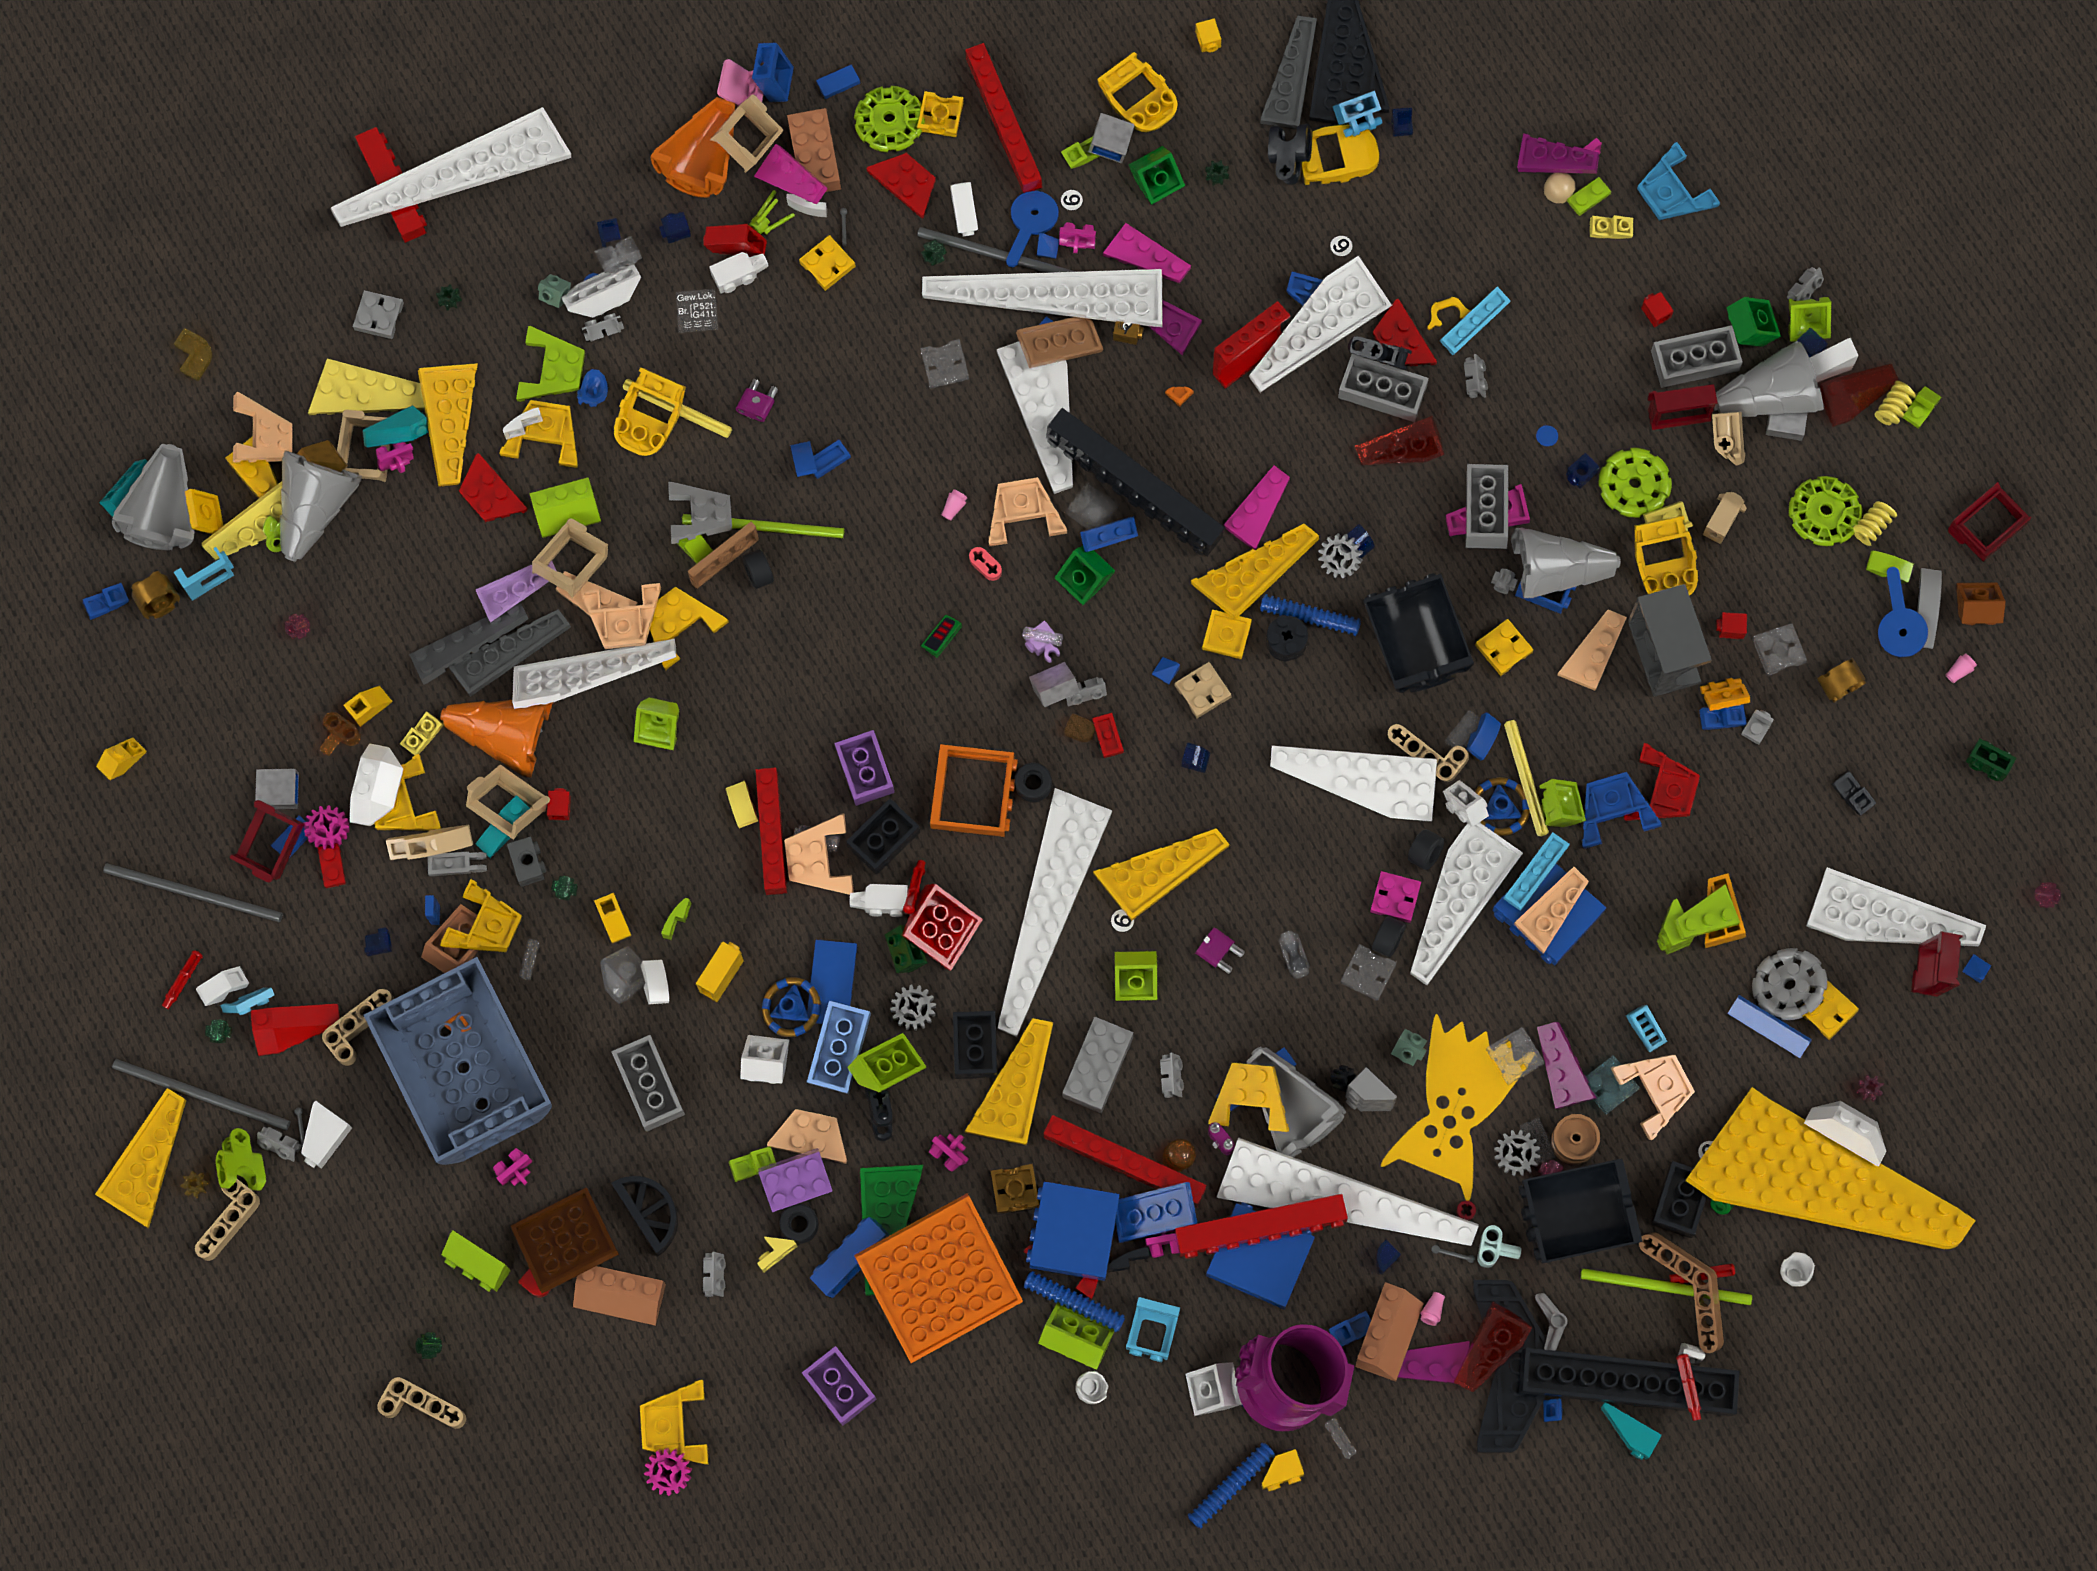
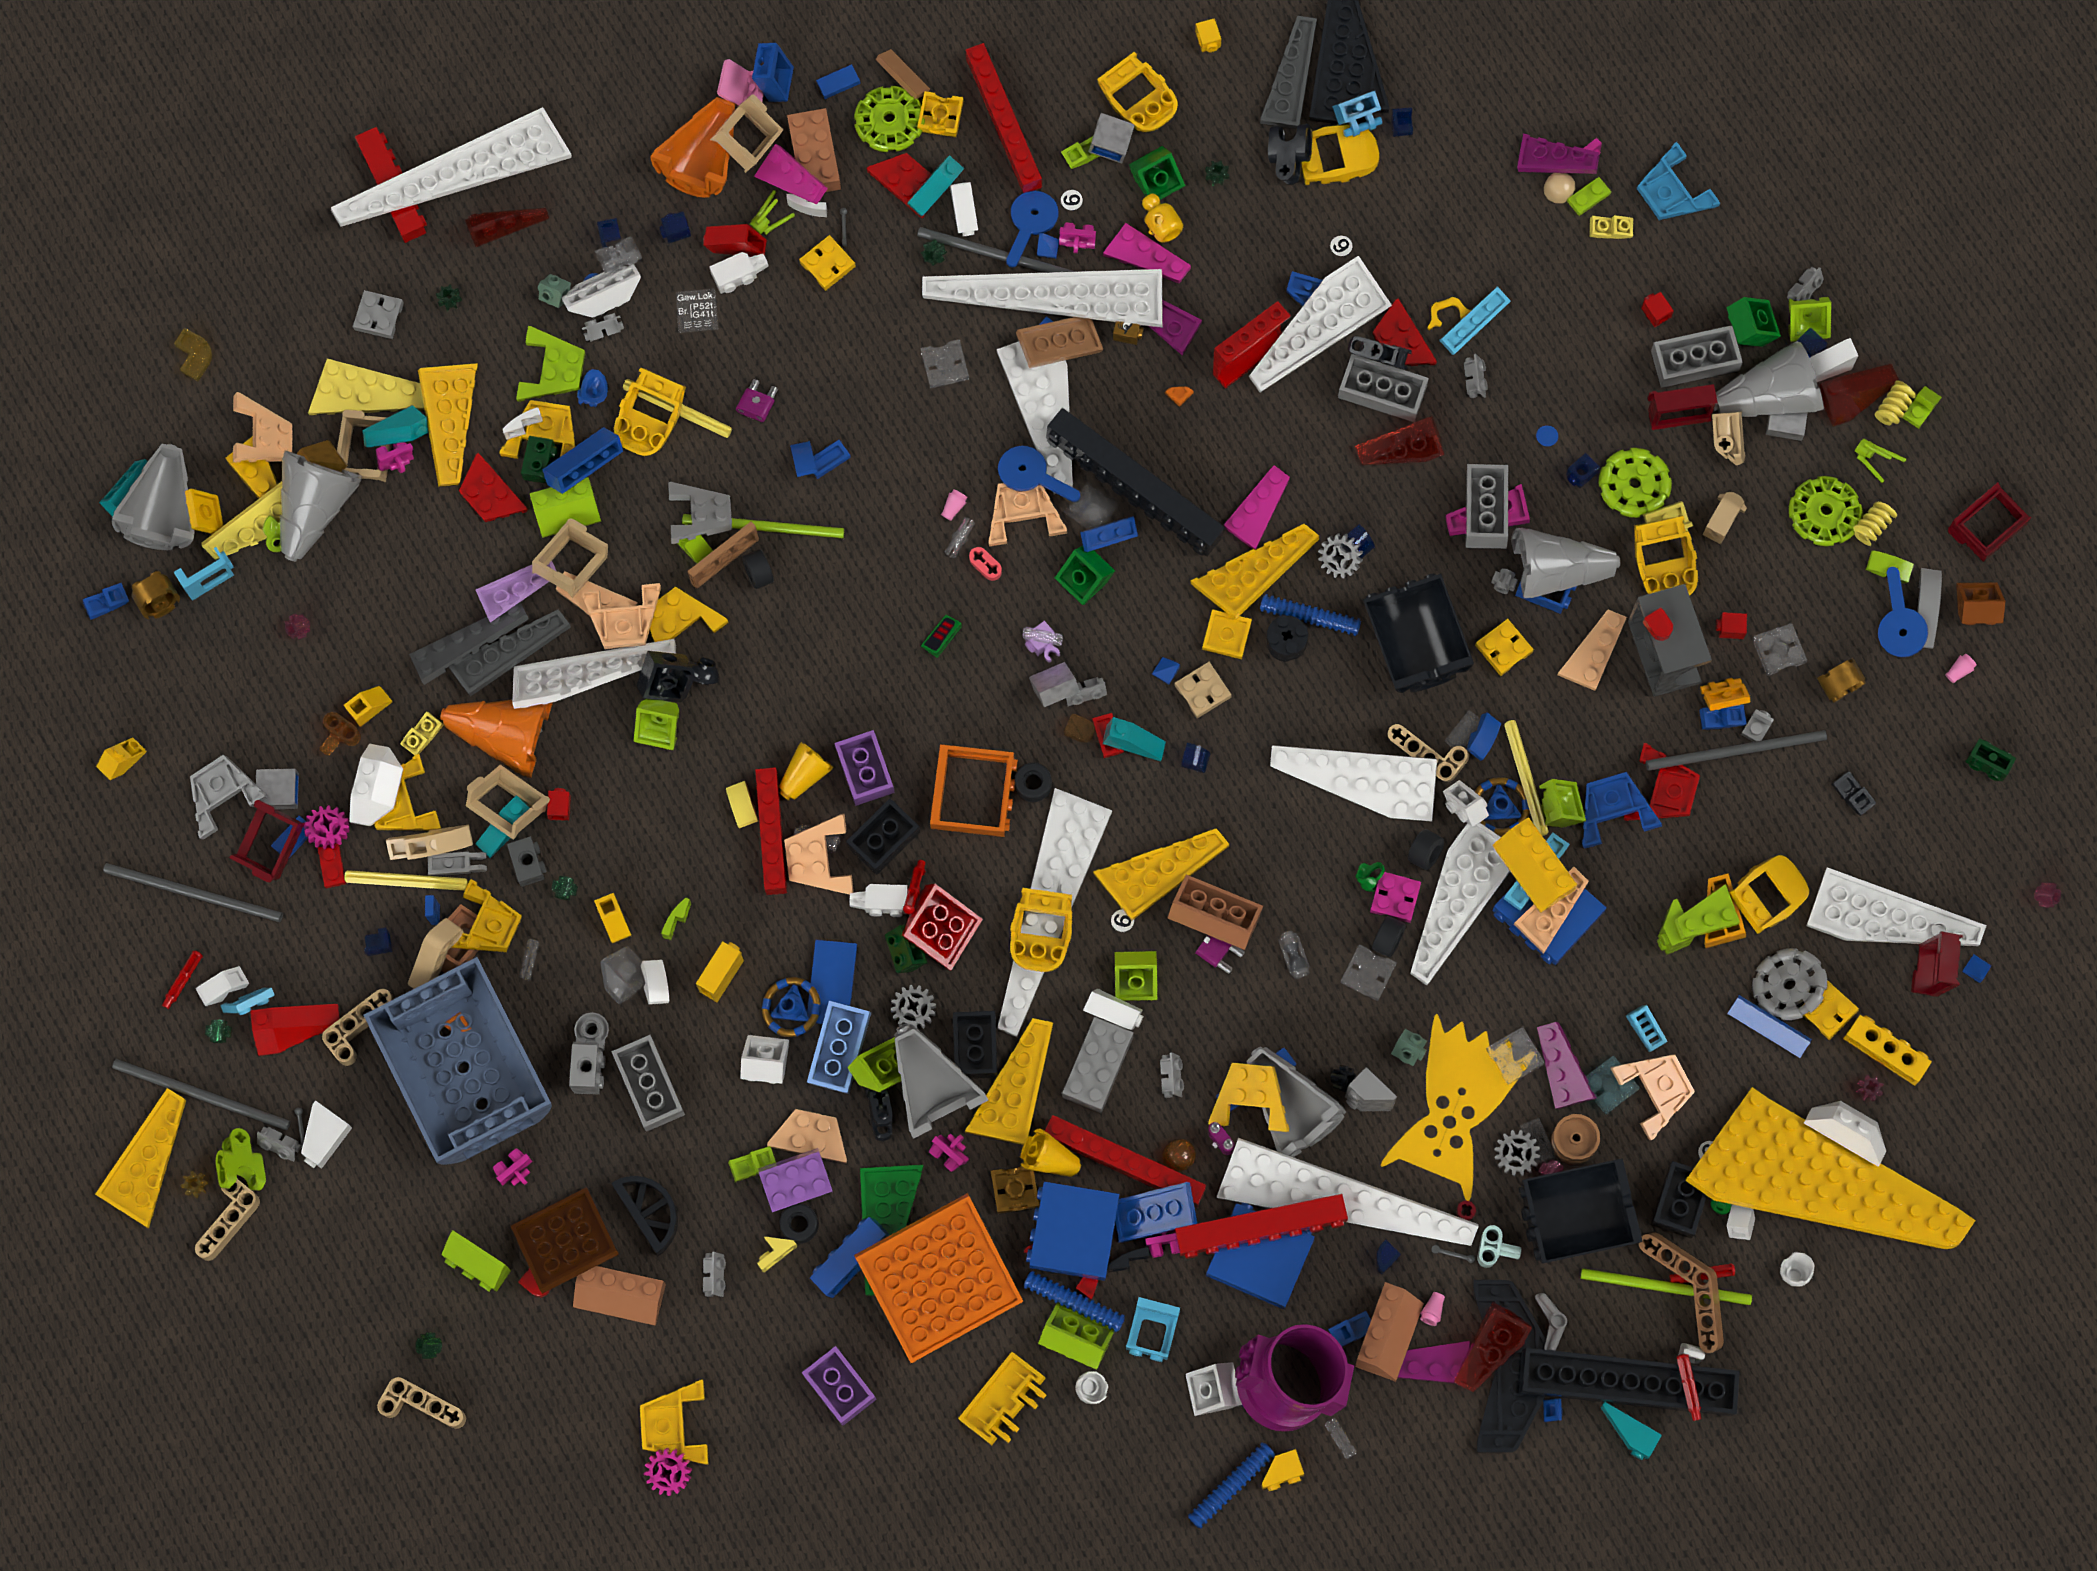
(216, 785): none -> light grey wing
(406, 880): none -> light yellow axle
(434, 952): none -> tan beam
(494, 225): none -> clear red wedge
(537, 456): none -> dark green brick
(582, 460): none -> blue brick
(587, 1053): none -> light grey brick
(671, 675): none -> black brick
(803, 772): none -> yellow cone
(902, 74): none -> medium nougat tile
(930, 1081): none -> light grey cone
(935, 185): none -> teal slope
(959, 537): none -> clear pin
(1001, 1398): none -> yellow hinge
(1033, 475): none -> blue piece
(1037, 951): none -> yellow slope
(1048, 1155): none -> yellow cone
(1113, 1009): none -> white slope
(1133, 739): none -> teal slope
(1161, 219): none -> yellow piece
(1215, 912): none -> nougat brick
(1364, 870): none -> green piece
(1534, 865): none -> yellow slope
(1659, 624): none -> red piece
(1736, 750): none -> dark grey piece
(1740, 1222): none -> white panel
(1785, 878): none -> yellow slope
(1867, 449): none -> lime plant
(1875, 1049): none -> yellow brick

